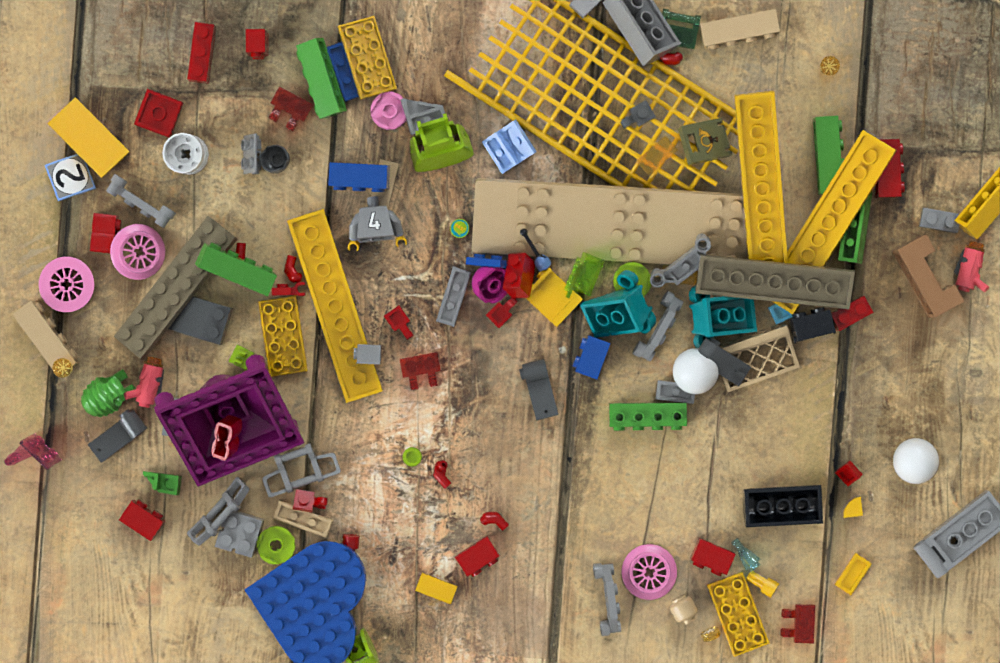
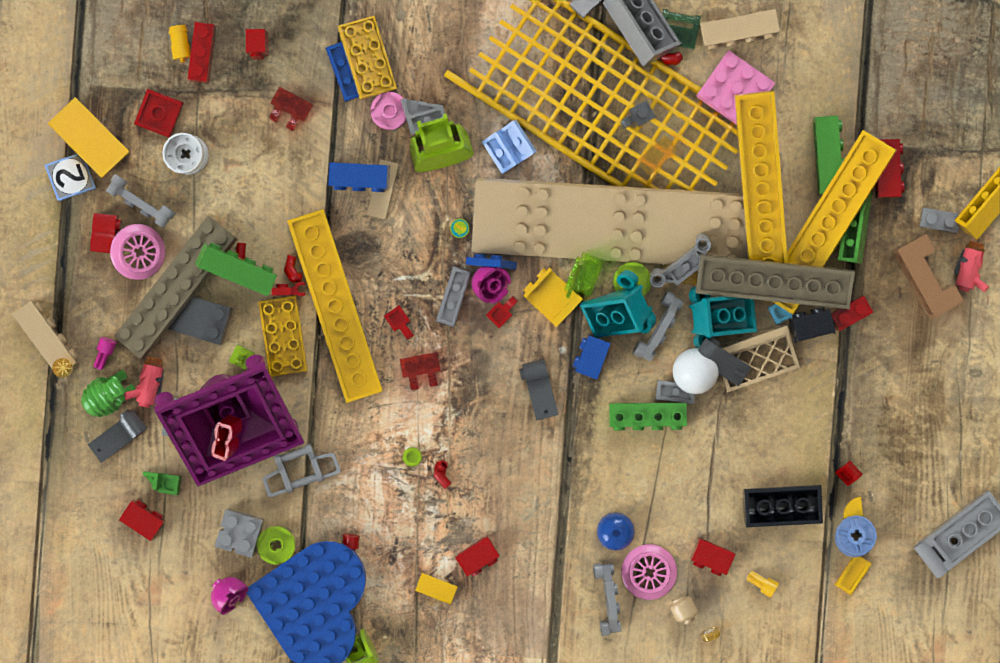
(34, 447): clear pink plate -> none
(47, 277): bright pink piece -> none
(105, 347): none -> dark pink piece
(179, 43): none -> yellow piece
(227, 593): none -> dark pink cylinder
(233, 505): light grey bar -> none
(249, 146): light grey hinge -> none
(274, 159): dark grey hair -> none
(304, 520): tan tile -> none
(305, 501): plate -> none
(321, 78): bright green brick -> none
(368, 354): light grey brick -> none
(375, 224): light grey torso -> none
(494, 518): red arm -> none
(519, 275): red brick -> none
(542, 261): hinge -> none
(615, 531): none -> blue cylinder
(709, 139): olive container -> none
(732, 78): none -> bright pink plate
(738, 614): yellow tile -> none
(748, 558): clear light blue cone -> none
(803, 623): clear red plate -> none
(829, 66): clear yellow tile -> none
(863, 528): none -> medium blue wheel
(915, 461): white piece -> none

